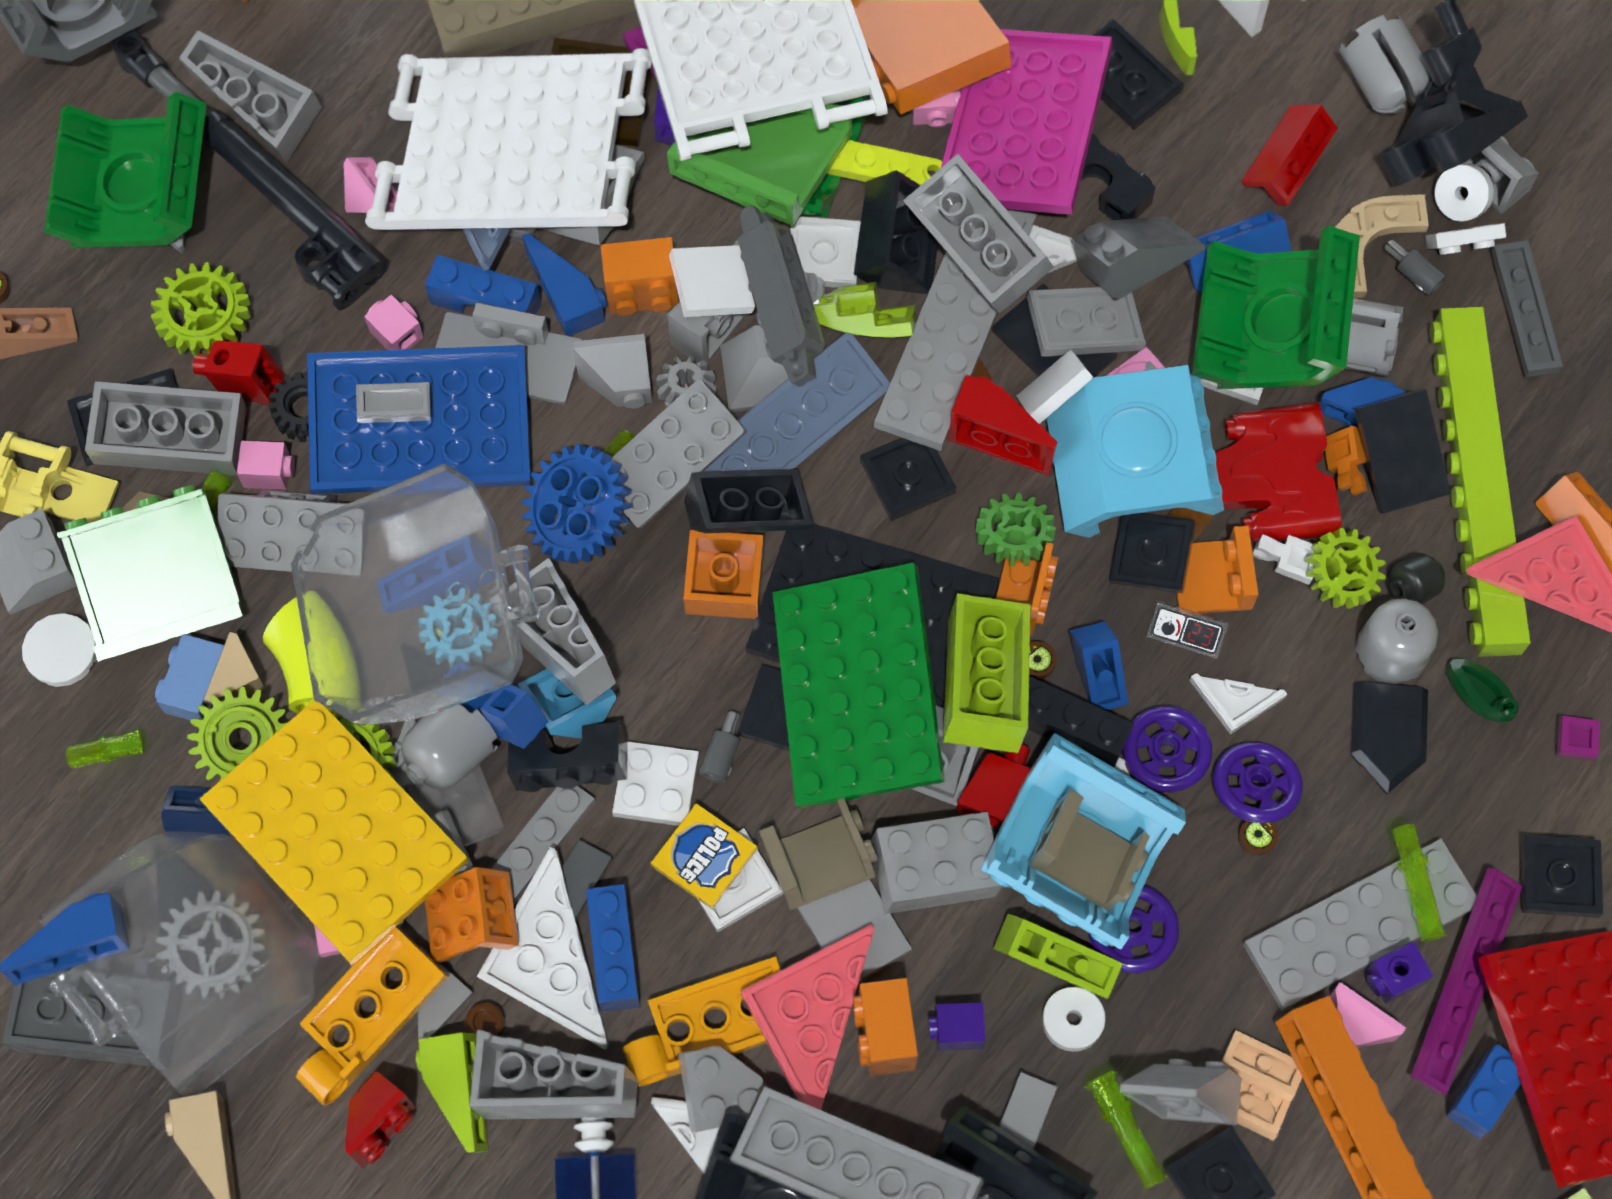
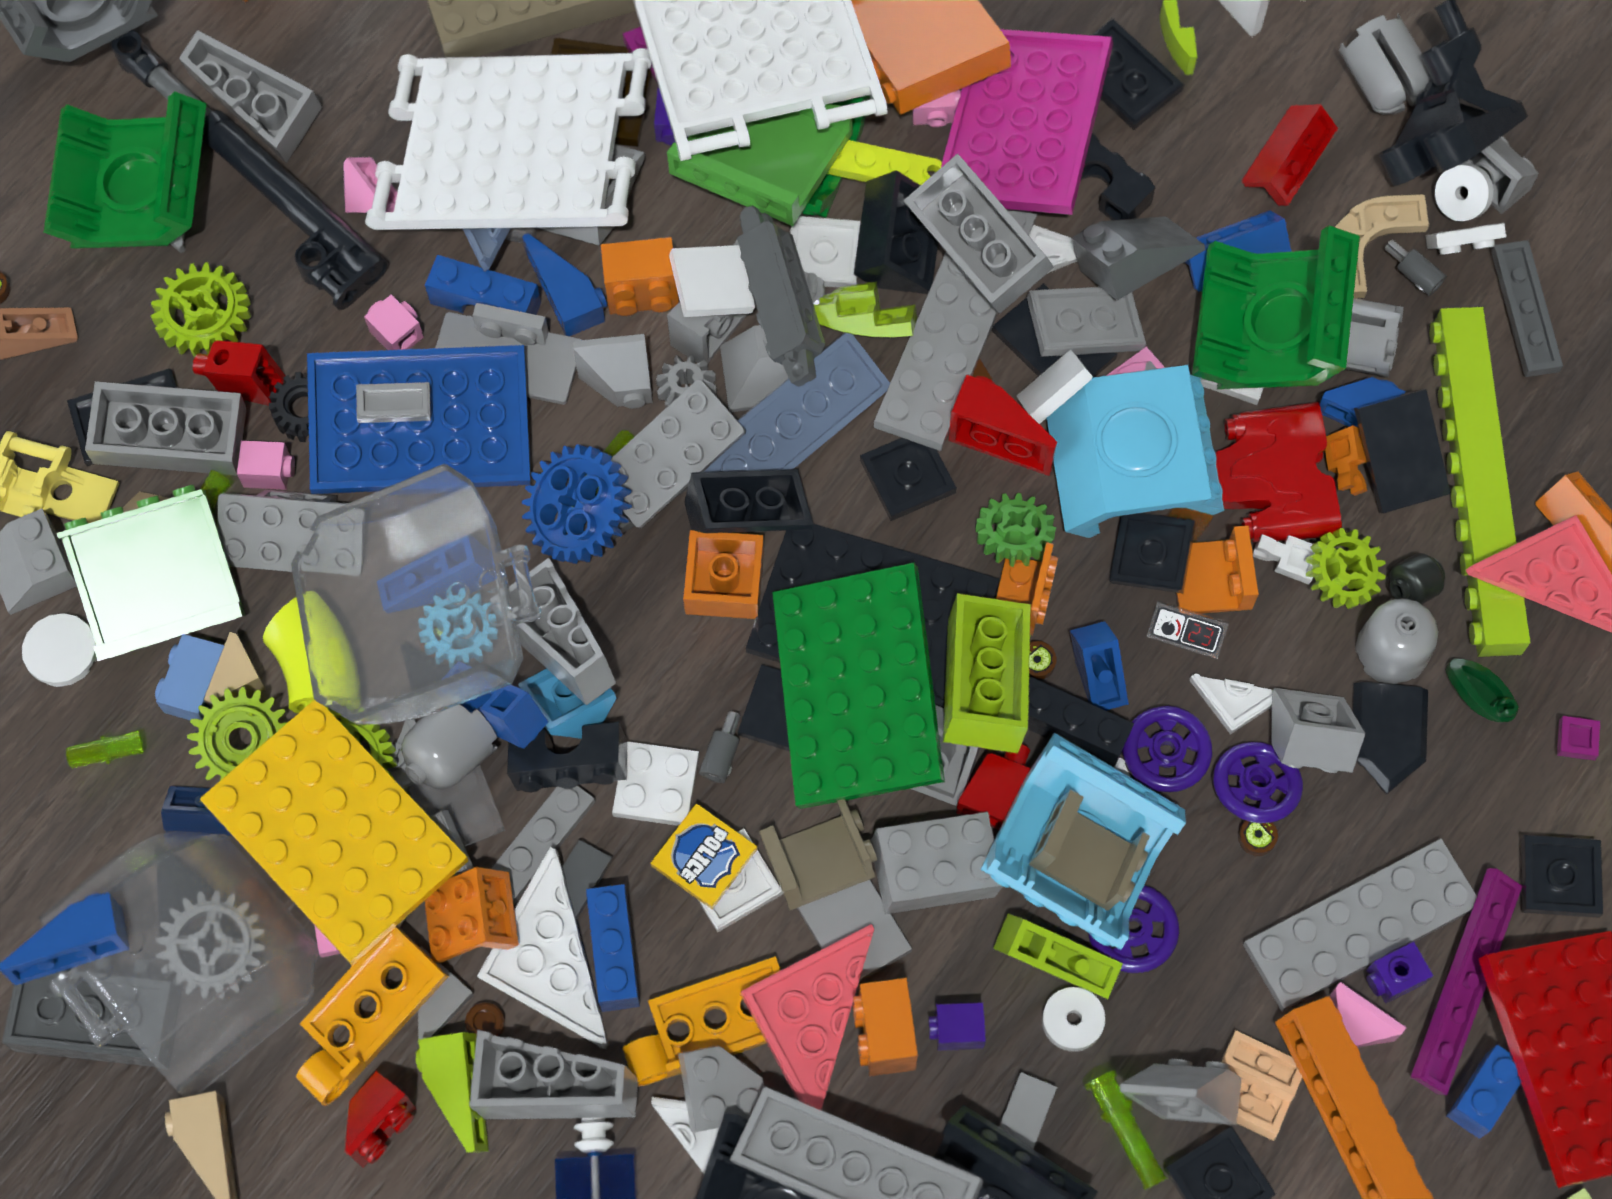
(1315, 731): none -> light grey slope
(1419, 885): clear neon green pin -> none

